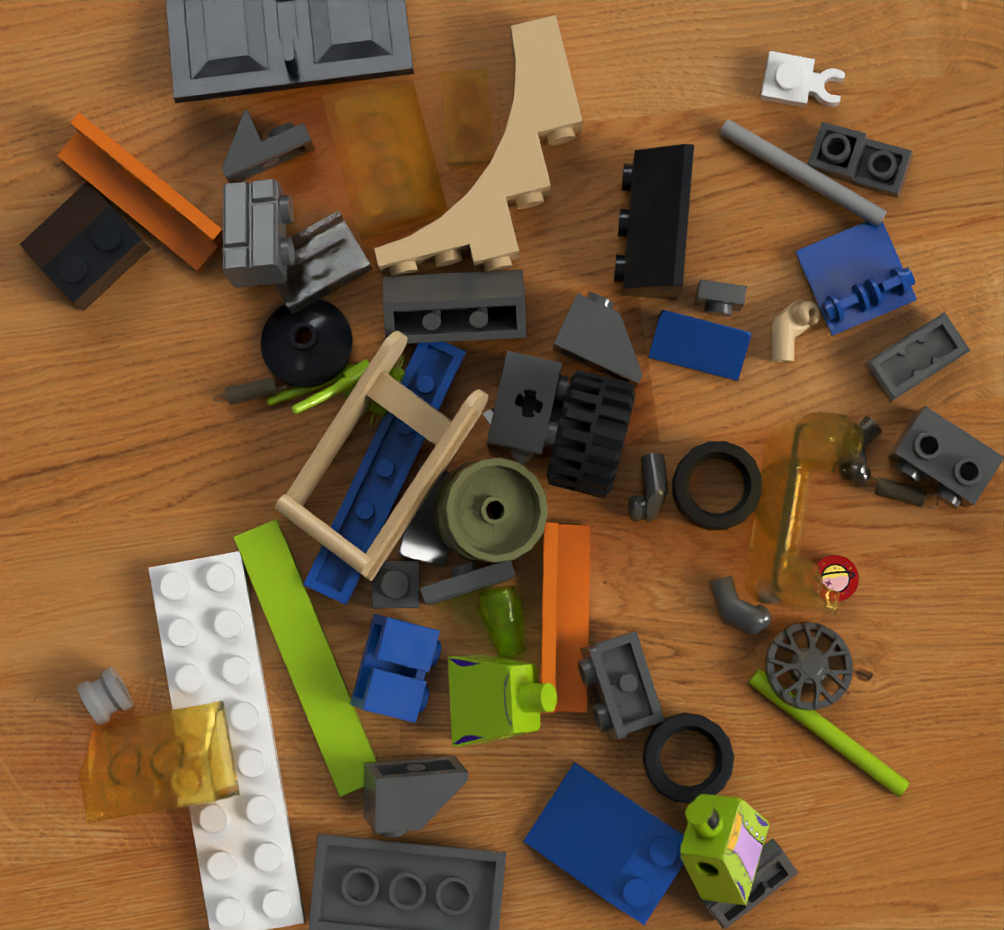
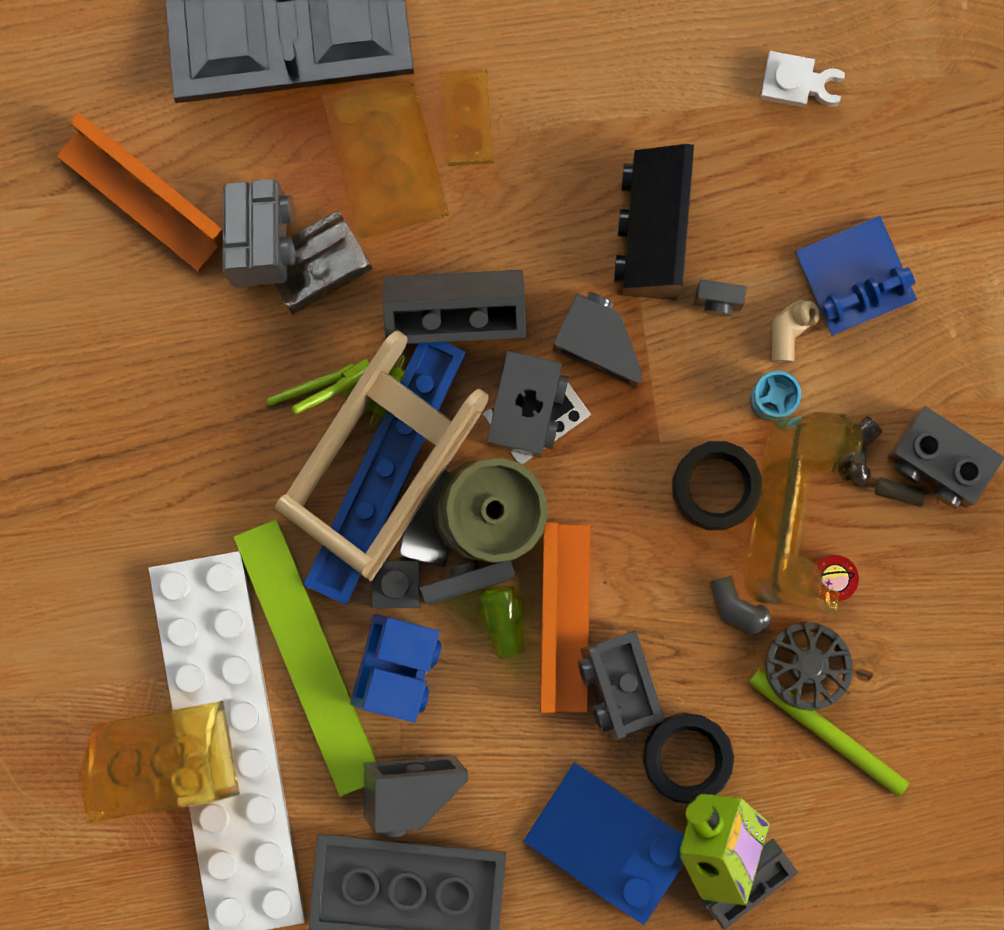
(84, 246): black slope -> none
(105, 695): light grey wheel -> none
(250, 391): dark tan piece -> none
(251, 156): dark grey slope -> none
(311, 362): black dish -> none
(481, 221): tan arch -> none
(495, 699): lime torso -> none
(591, 434): black tyre -> none
(655, 489): dark grey arm -> none
(699, 345): blue slope -> none
(782, 391): none -> medium azure wheel
(802, 173): light grey bar -> none
(860, 161): dark grey slope -> none
(917, 357): dark grey plate -> none

